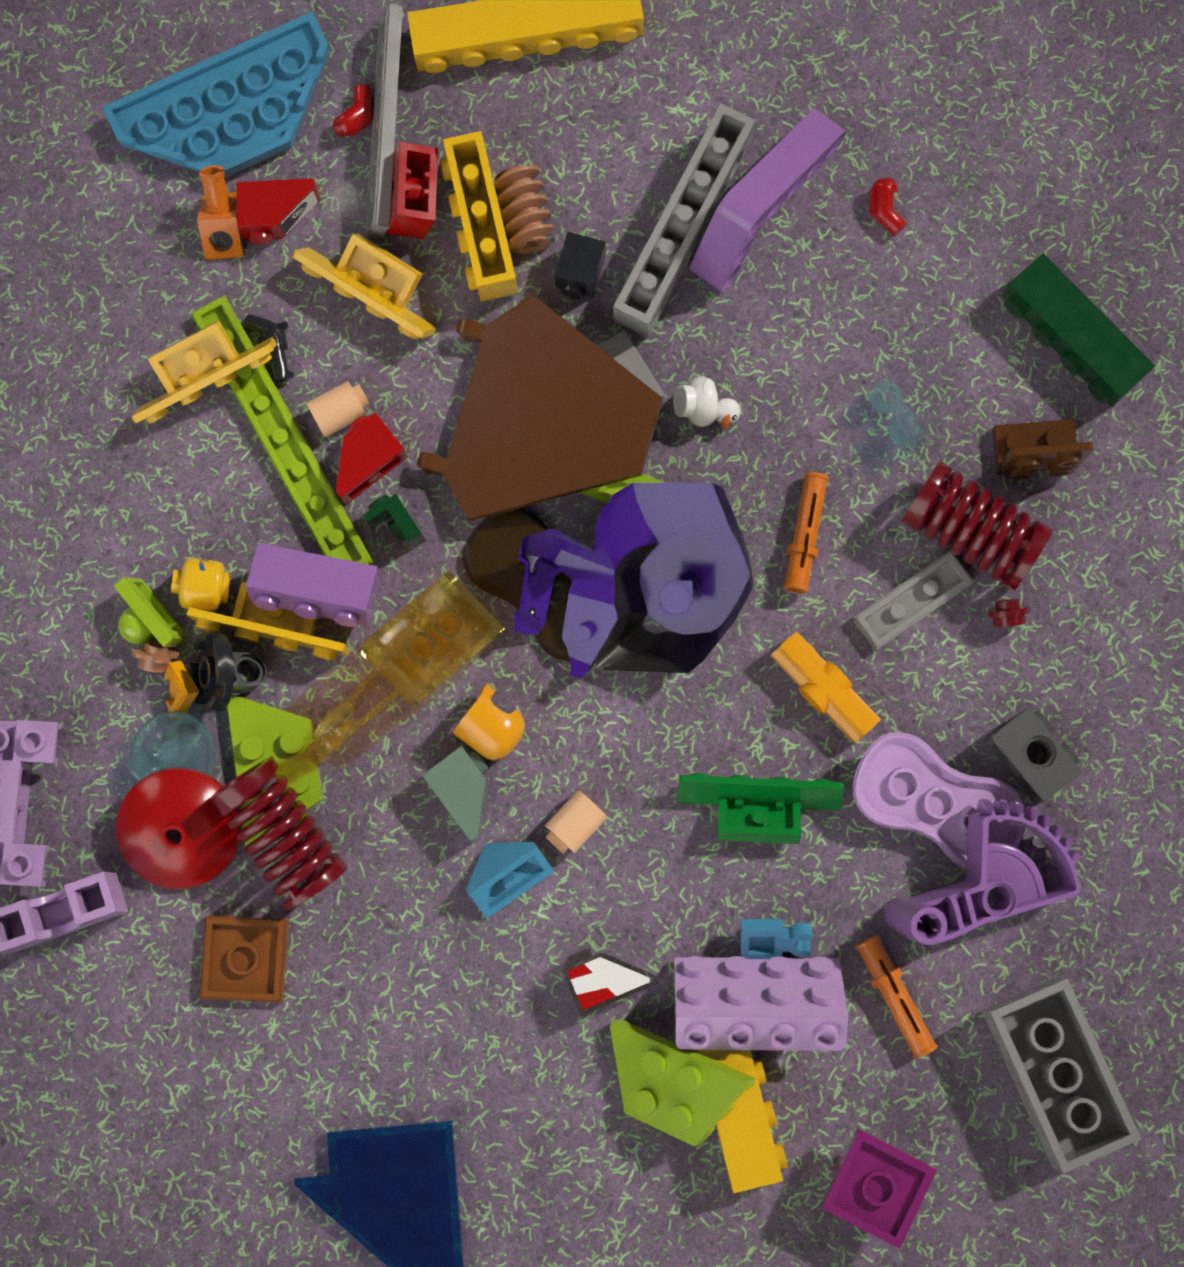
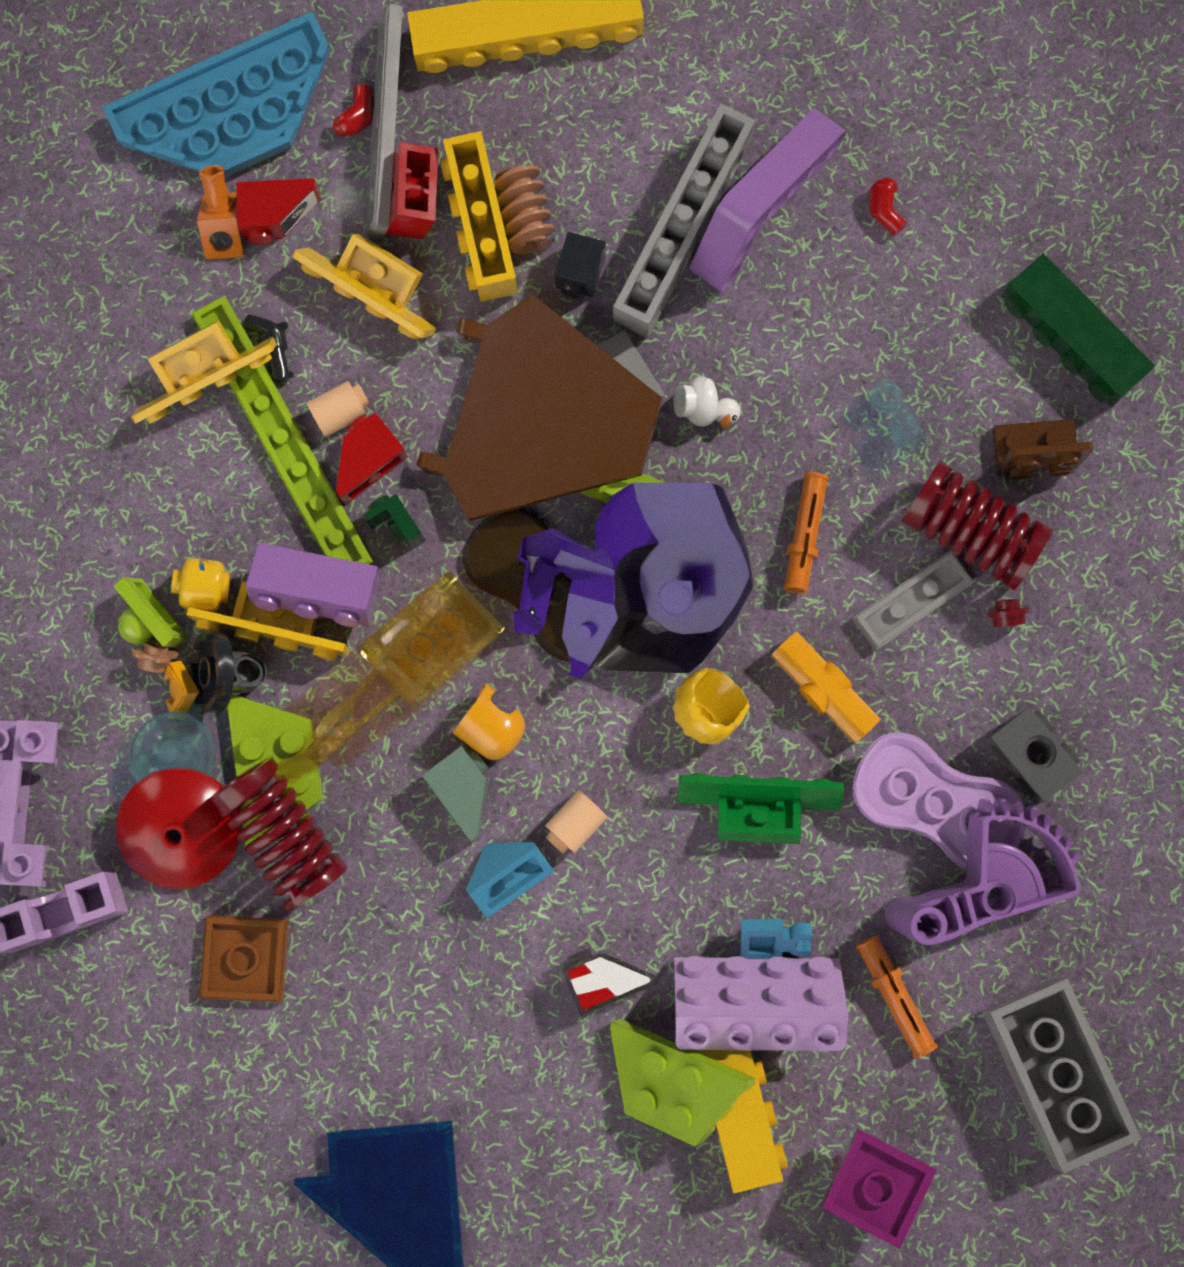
(709, 706): none -> yellow hair

